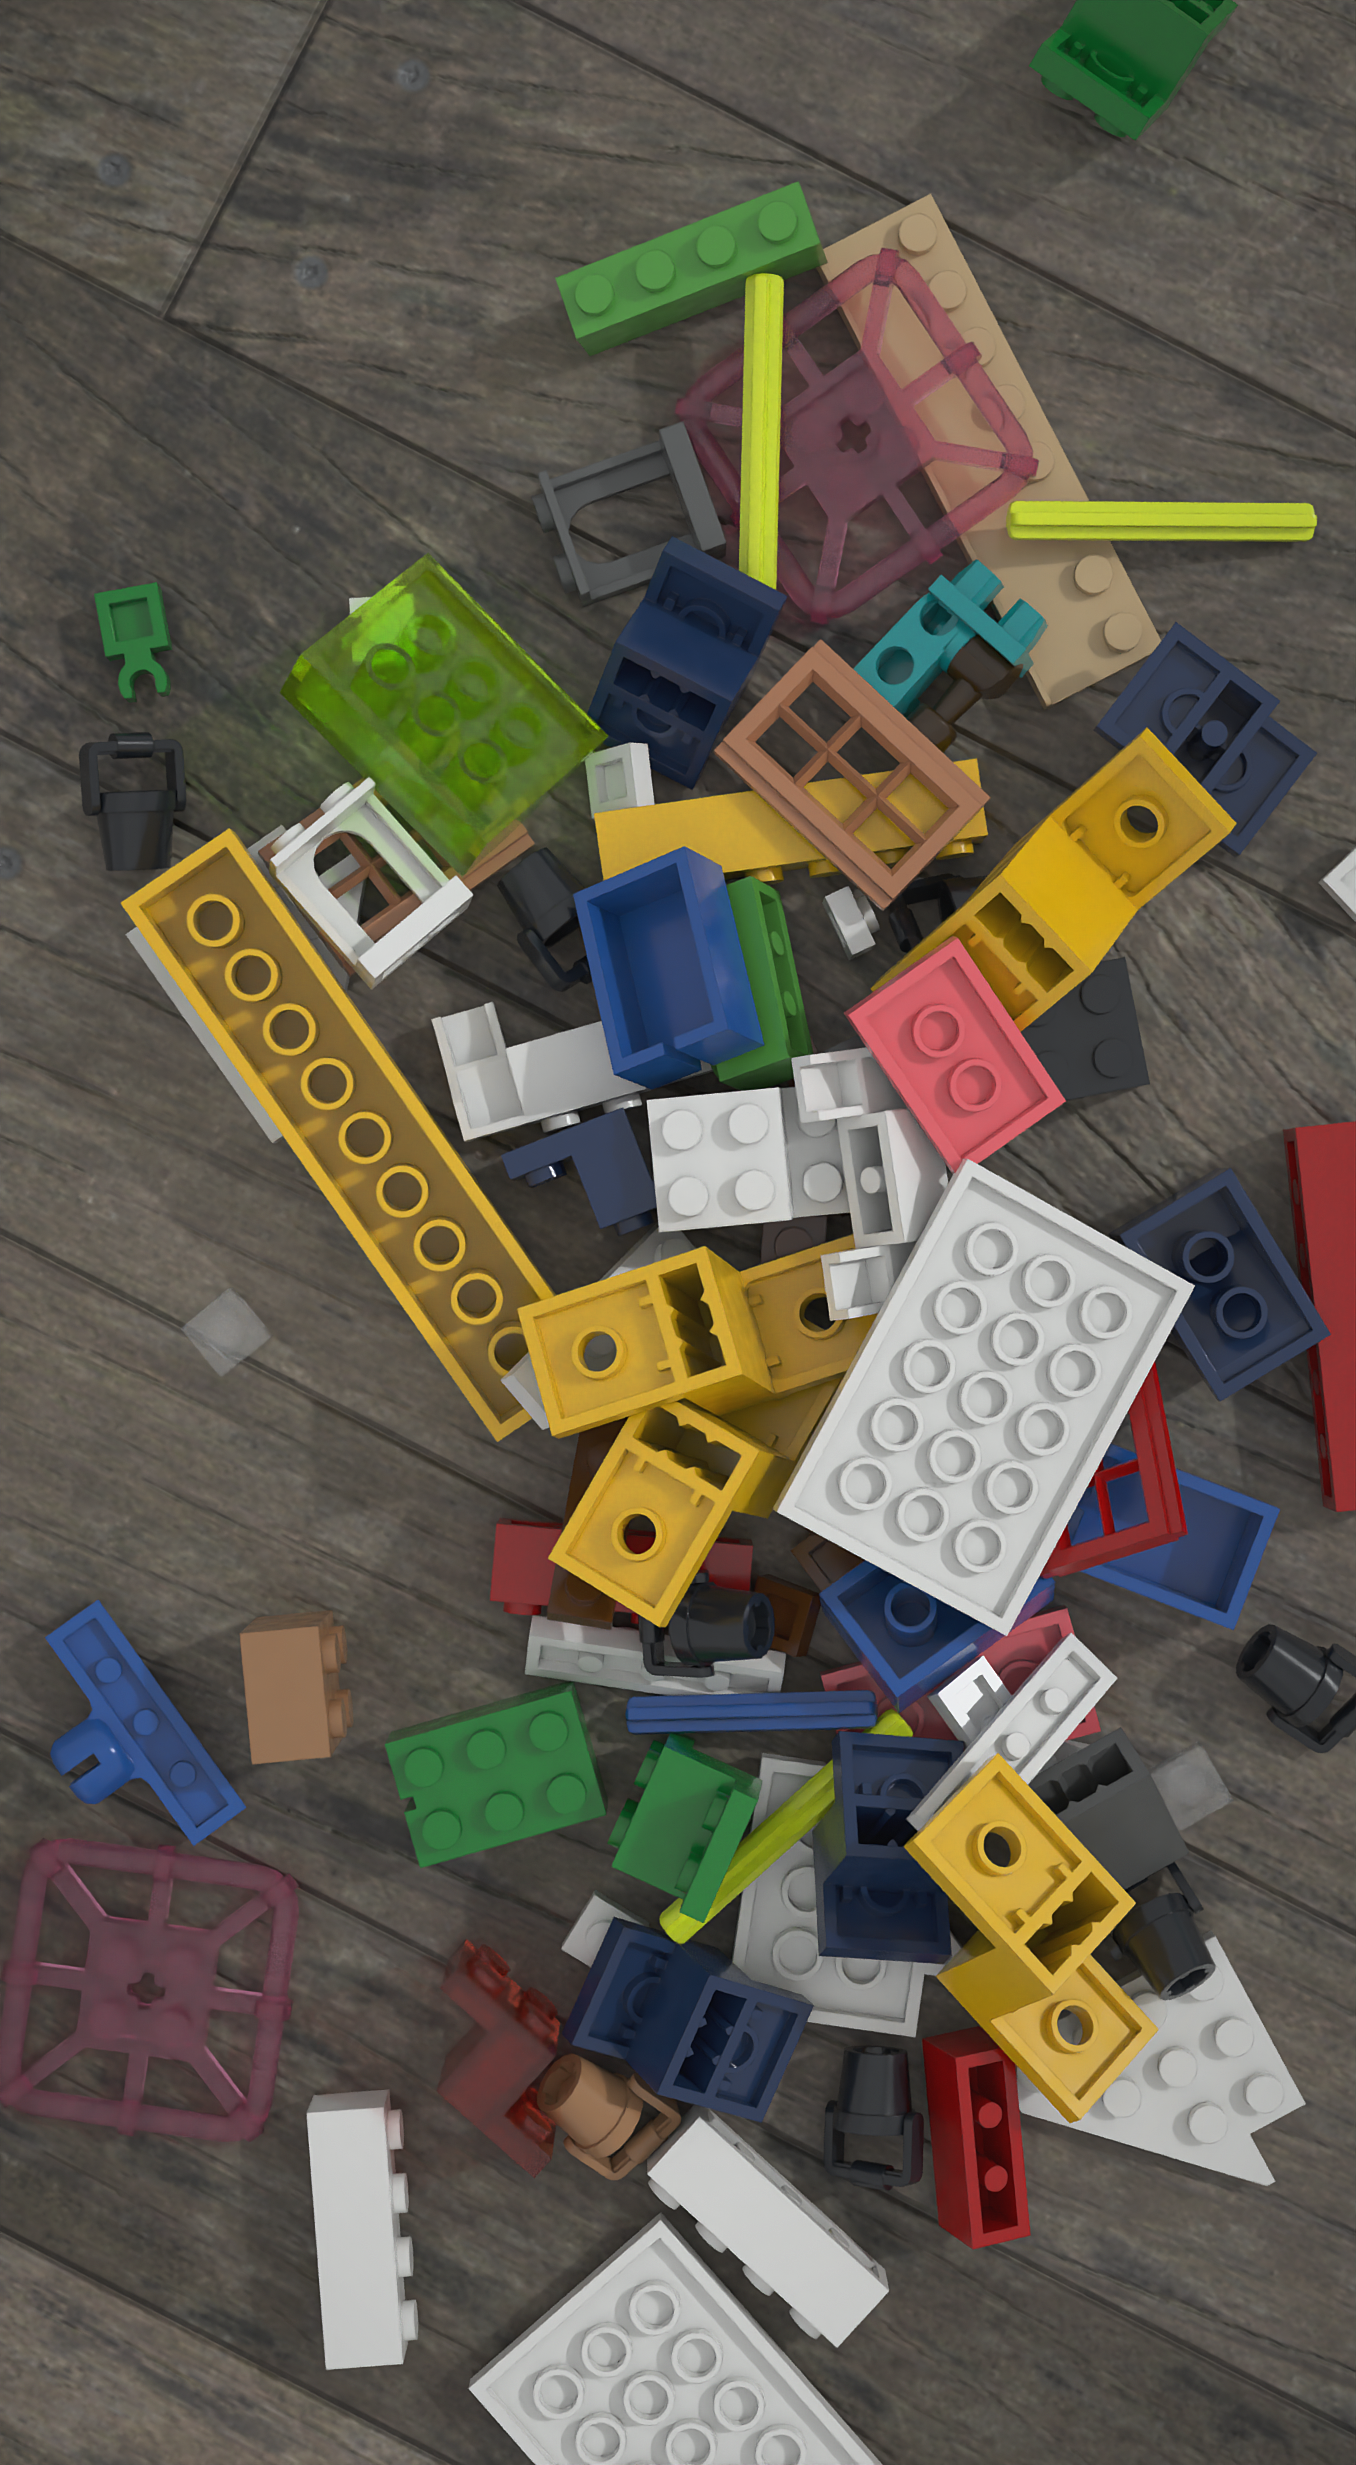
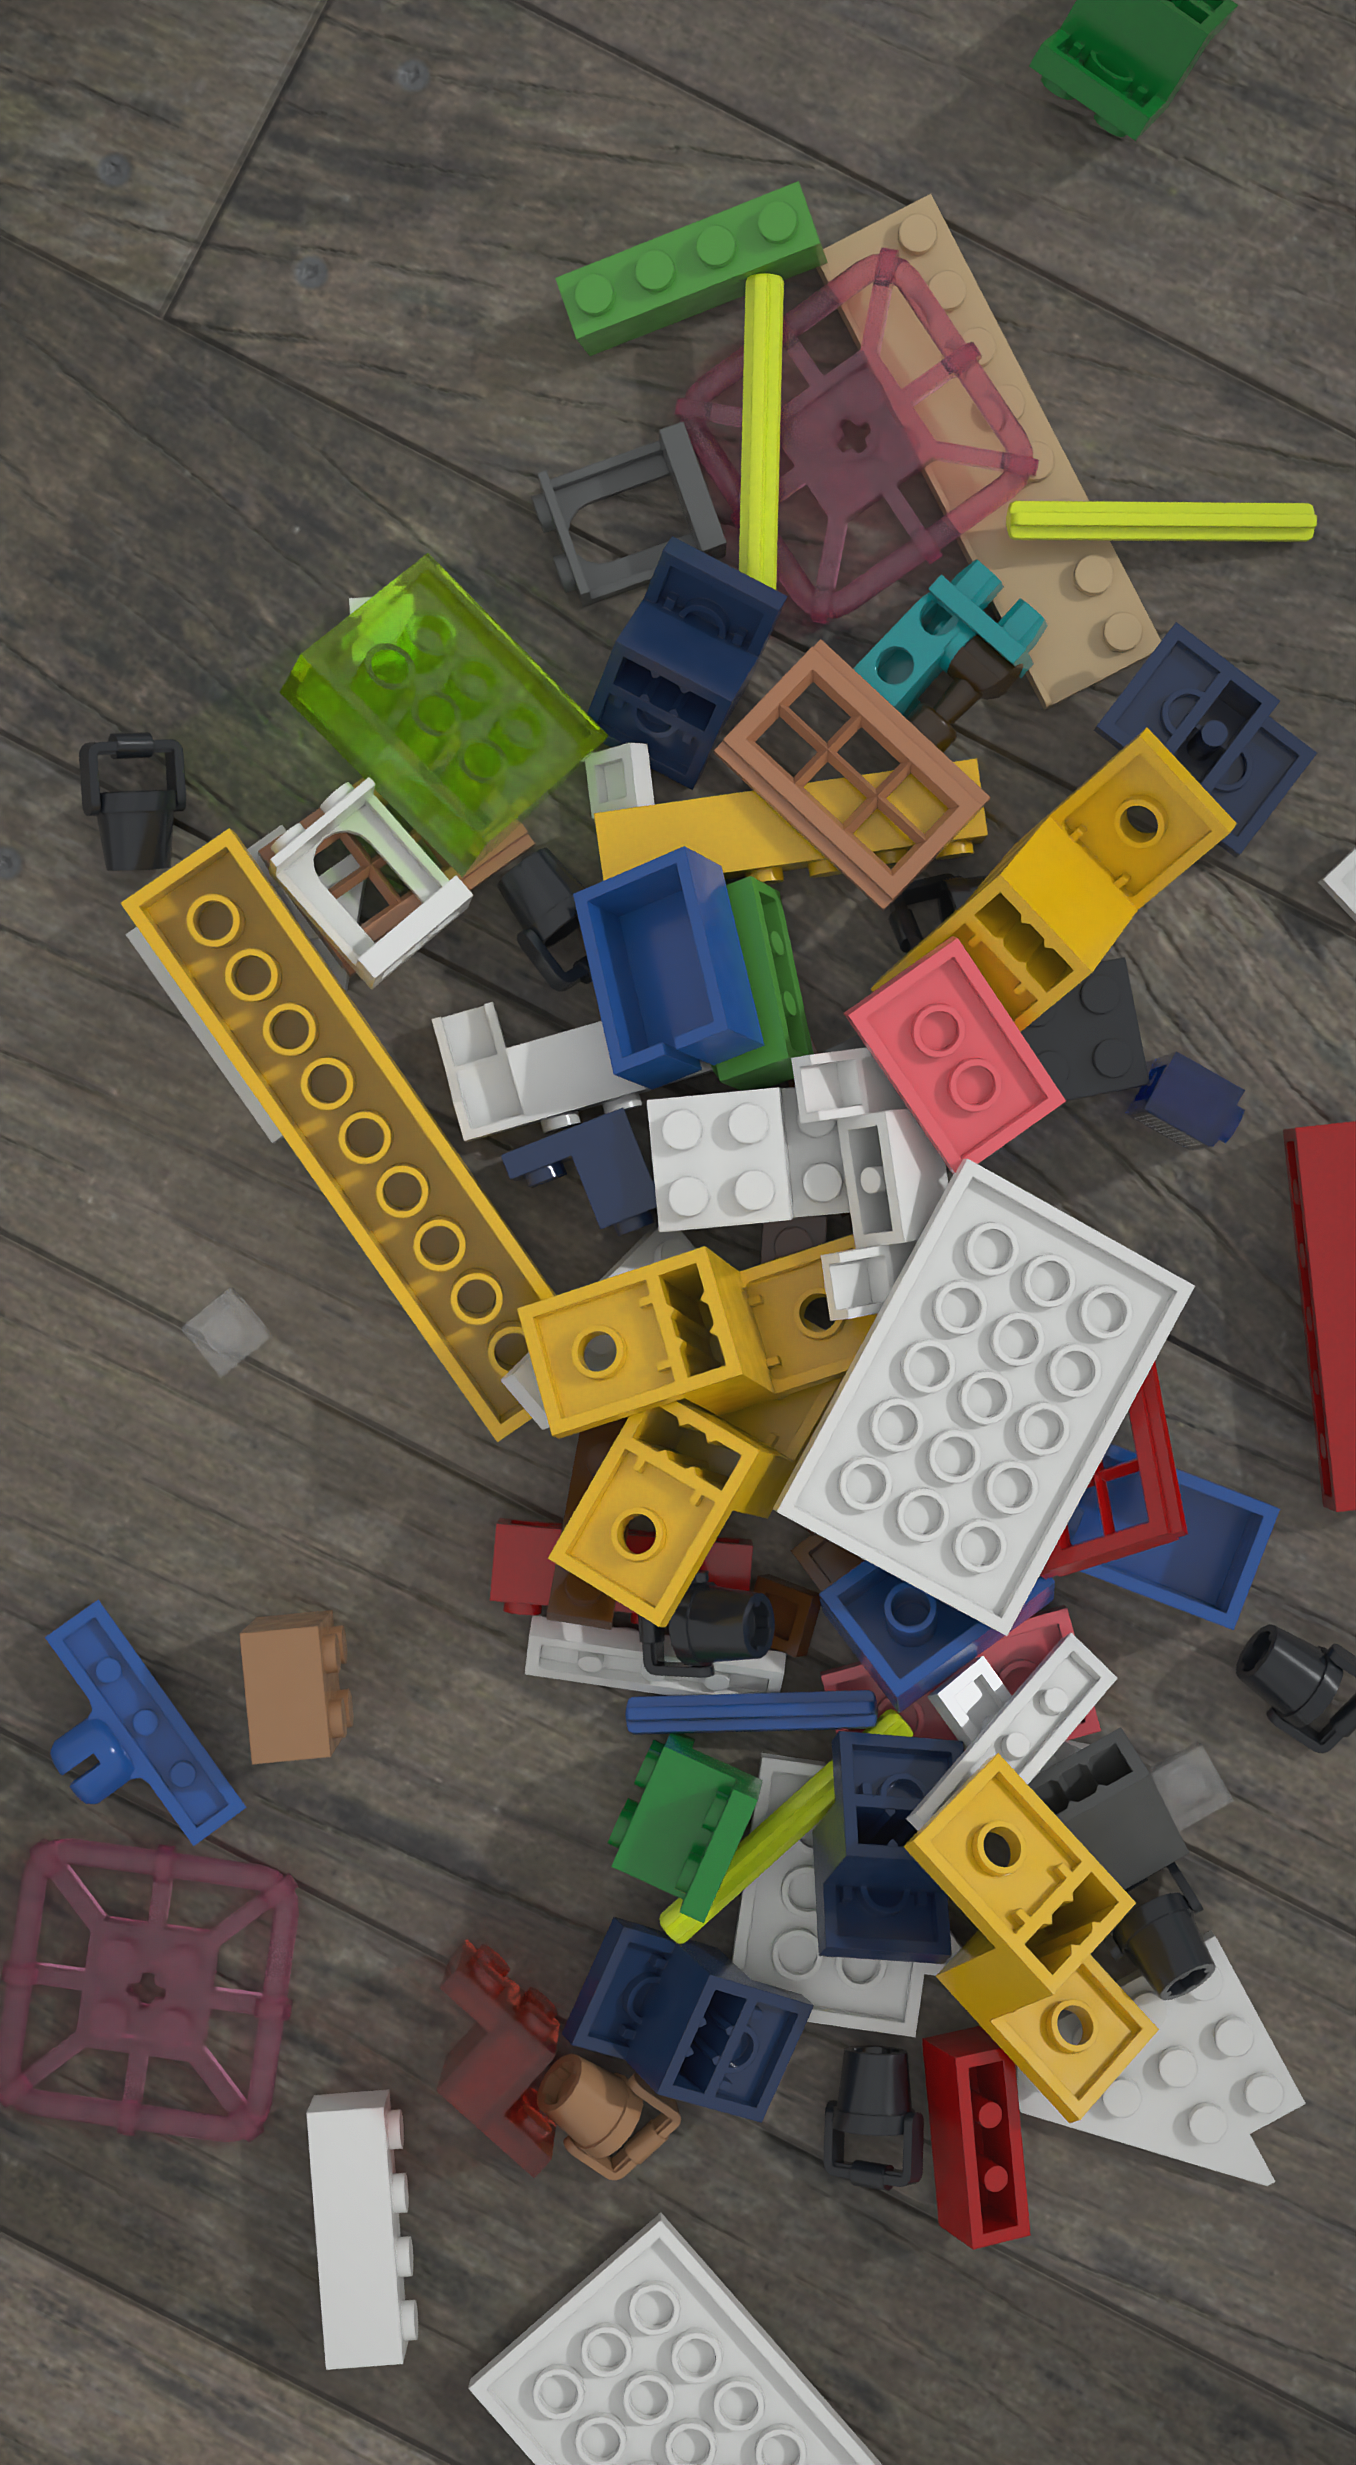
(133, 630): green plate -> none
(497, 1773): green piece -> none
(592, 1925): white plate -> none
(767, 2225): white brick -> none
(852, 921): white plate -> none
(1188, 1103): none -> clear blue brick
(1245, 1299): dark blue slope -> none

